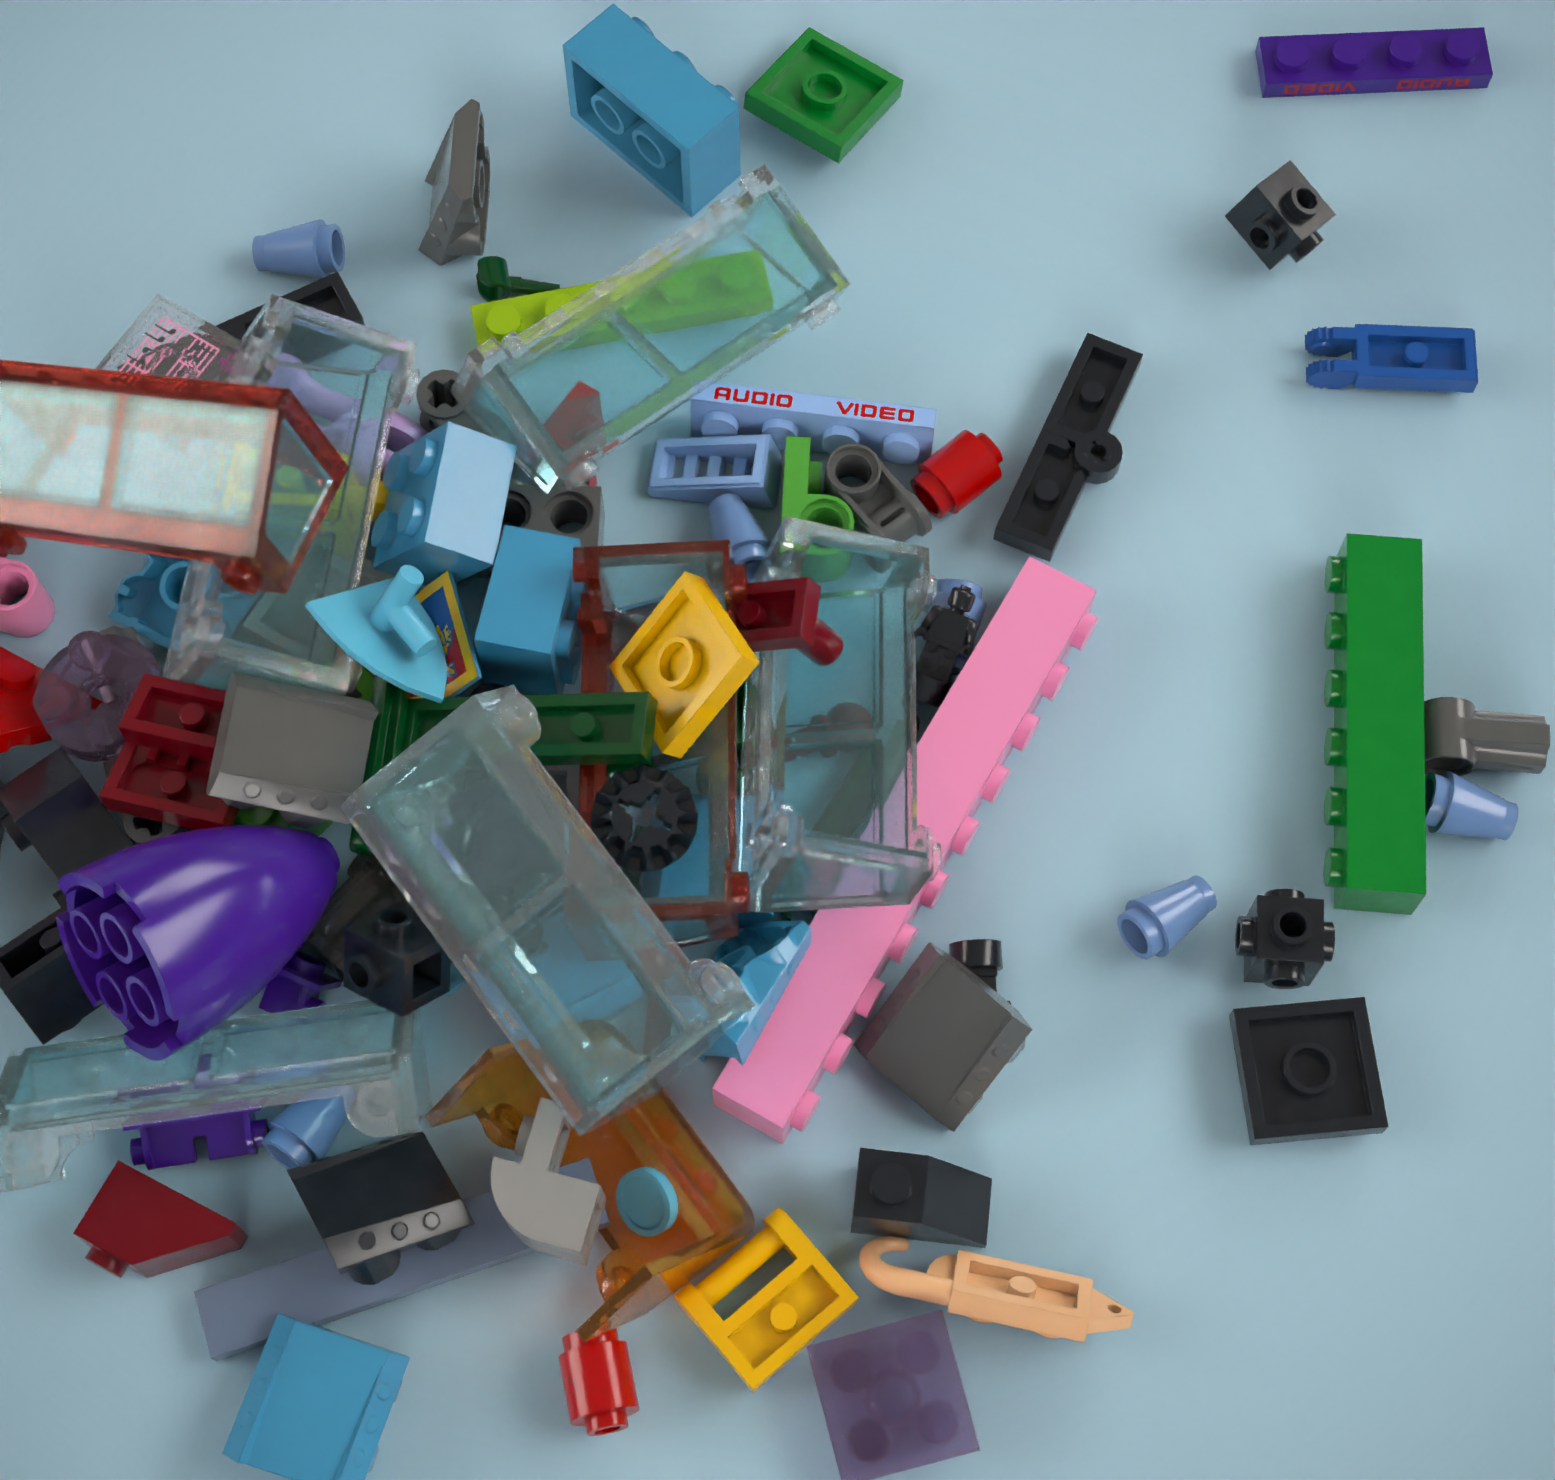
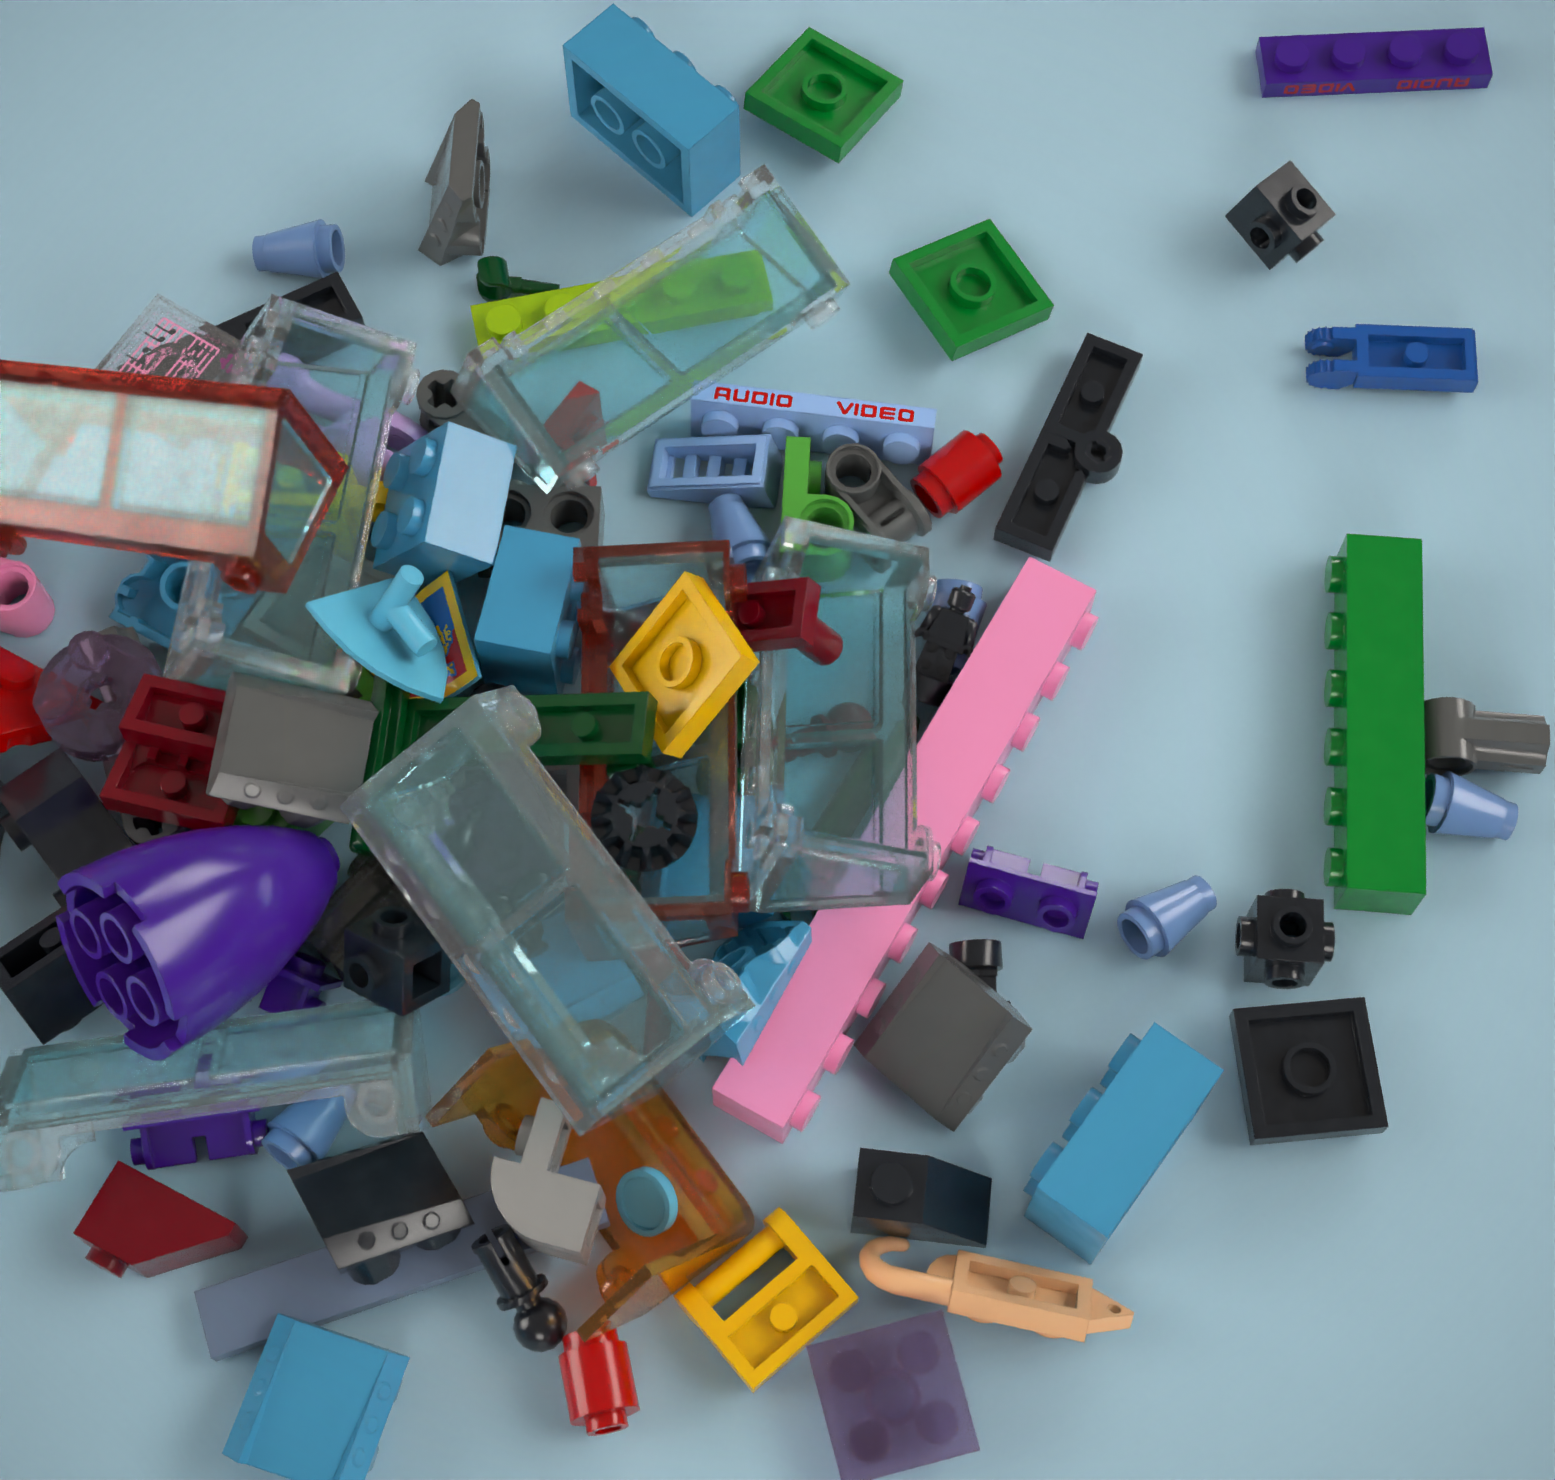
(538, 1320): none -> black pin
(970, 289): none -> green plate
(1054, 900): none -> dark purple hinge
(1118, 1140): none -> dark azure brick

